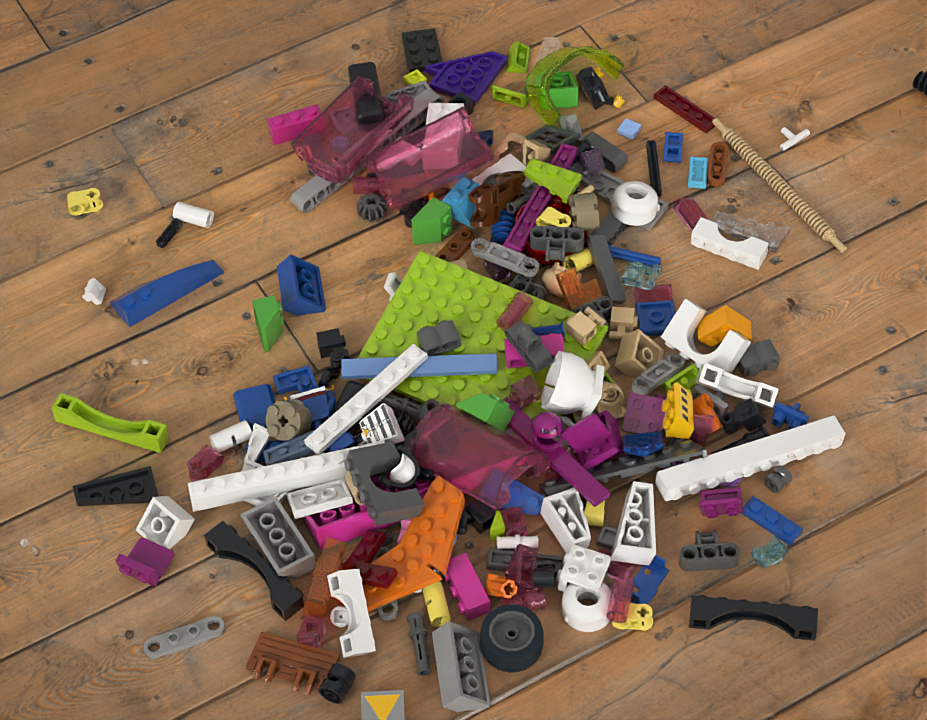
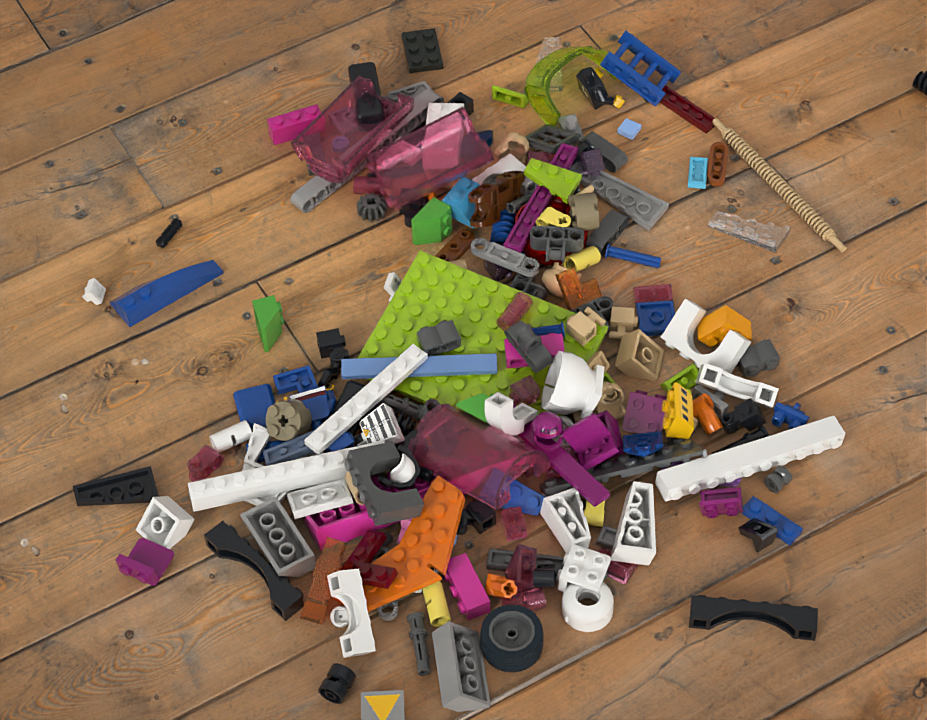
(82, 201): light yellow piece -> none
(144, 434): lime arch -> none
(184, 637): light grey plate -> none
(193, 215): white pin -> none
(291, 660): dark orange hinge -> none
(300, 286): blue slope -> none
(312, 623): clear pink brick -> none
(414, 77): neon yellow tile -> none
(467, 75): dark purple wing -> none
(497, 527): lime slope -> none
(502, 415): none -> white arch
(511, 542): white pin -> none
(518, 58): lime slope -> none
(535, 150): tan slope -> none
(564, 90): bright green slope -> none
(606, 268): dark grey tile -> none
(620, 599): clear pink pin -> none
(632, 78): none -> blue fence
(634, 203): white piece -> none
(636, 272): clear light blue plate -> none
(636, 617): light yellow piece -> none
(649, 583): blue piece -> none
(653, 166): black axle -> none
(658, 374): light grey plate -> none
(673, 147): blue slope -> none
(689, 212): clear pink slope -> none
(702, 427): clear pink piece -> none
(708, 545): dark grey piece -> none
(747, 252): white arch -> none
(760, 533): none -> black slope
(770, 554): clear light blue bracket -> none
(793, 139): white piece -> none

